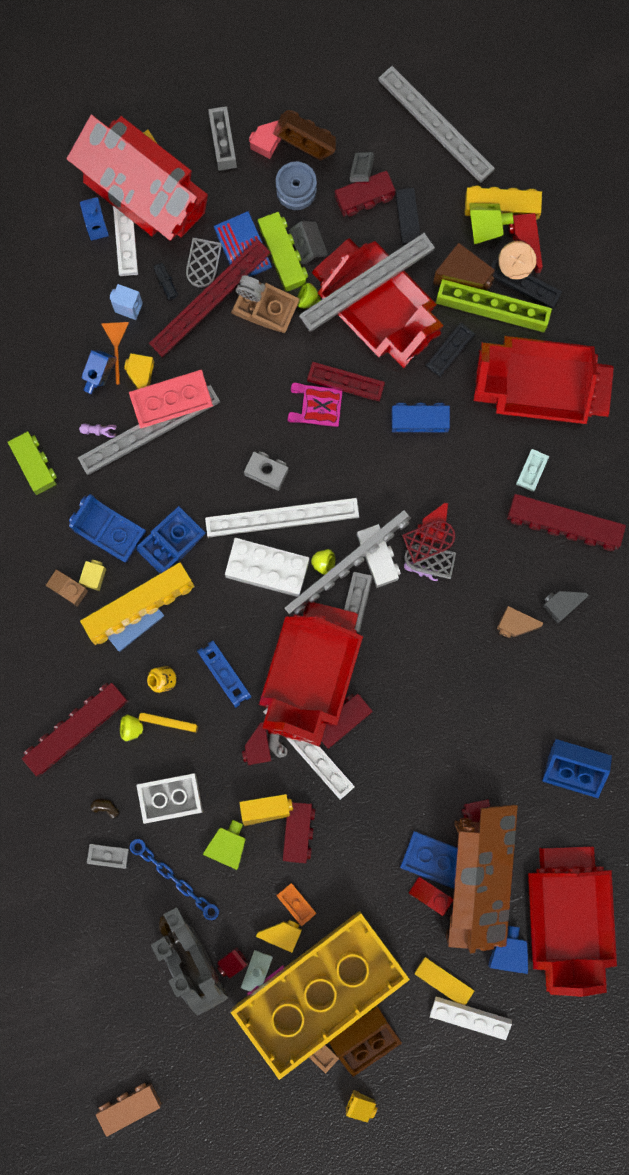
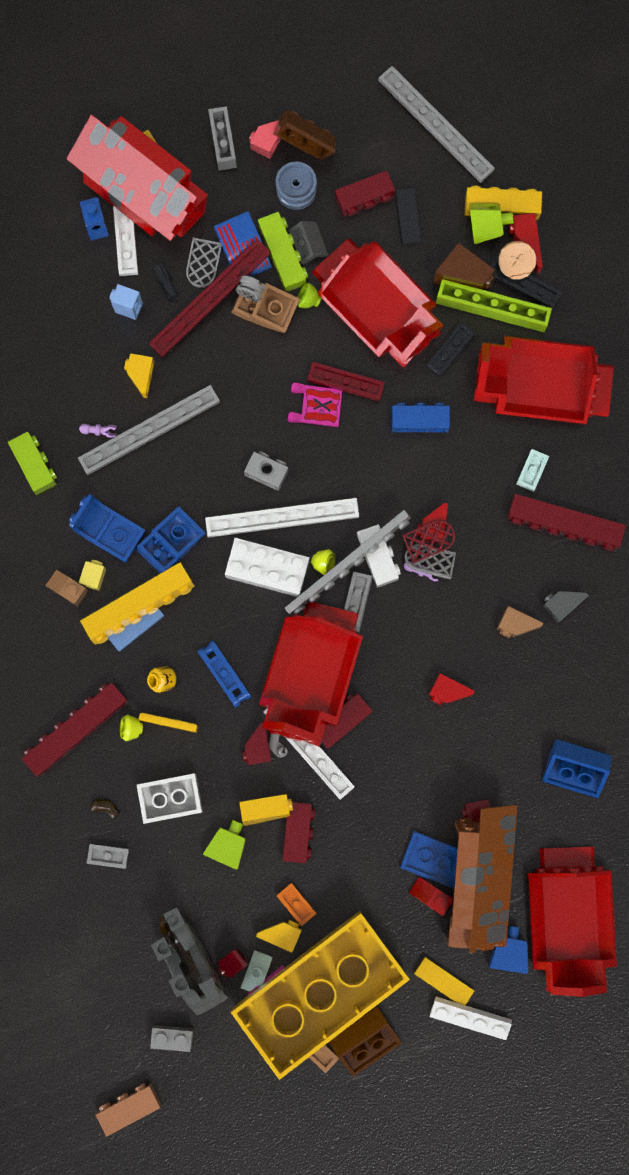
(100, 363): torso -> none
(115, 332): orange piece -> none
(170, 399): coral tile -> none
(172, 1038): none -> light grey brick
(178, 882): blue piece -> none
(361, 1107): yellow slope -> none
(362, 167): dark grey tile -> none
(367, 282): light grey plate -> none
(447, 690): none -> red slope

